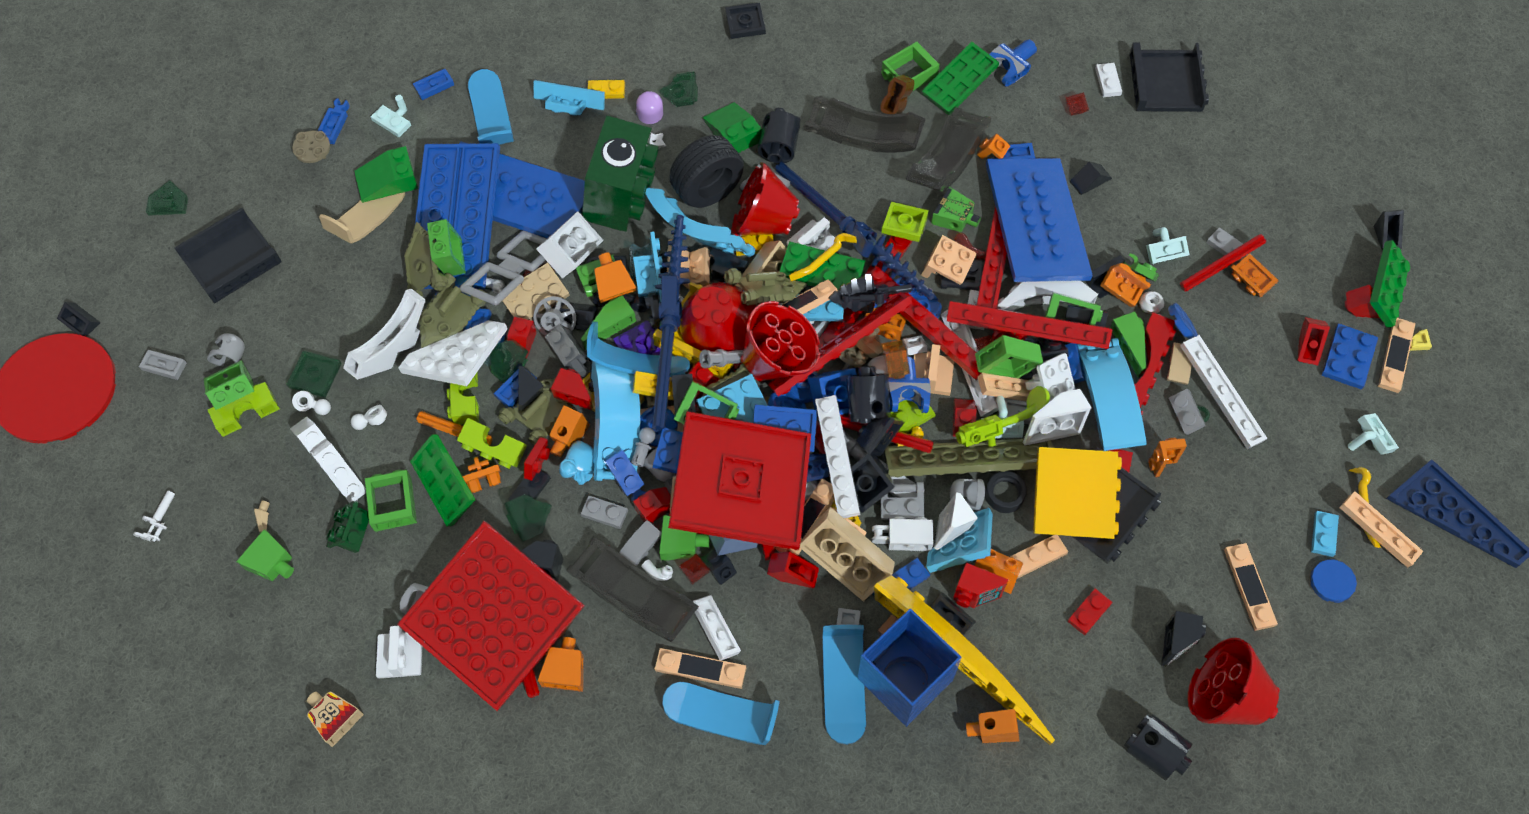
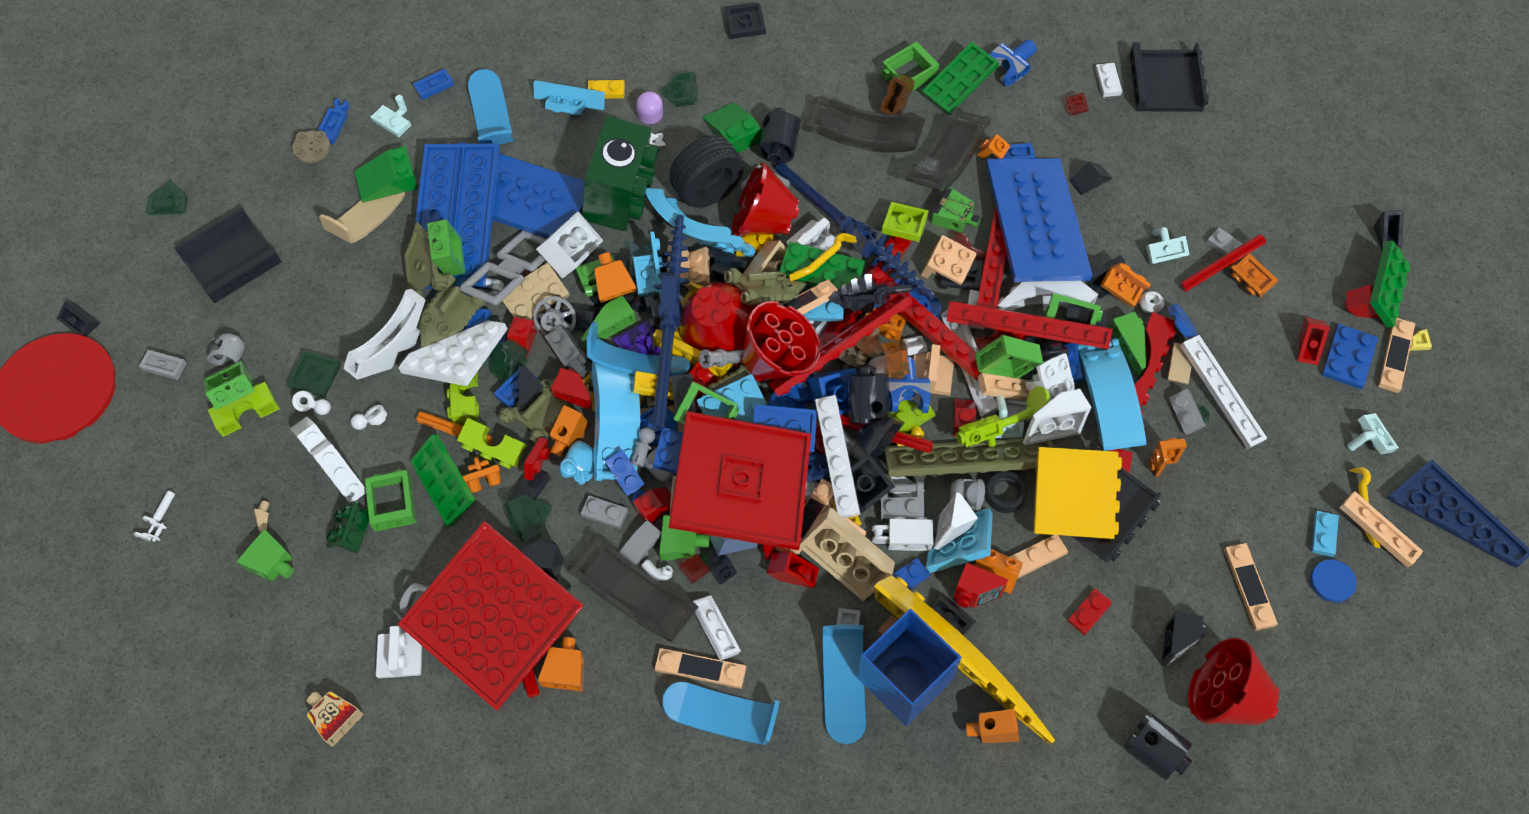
(1146, 269): bright green plate -> none

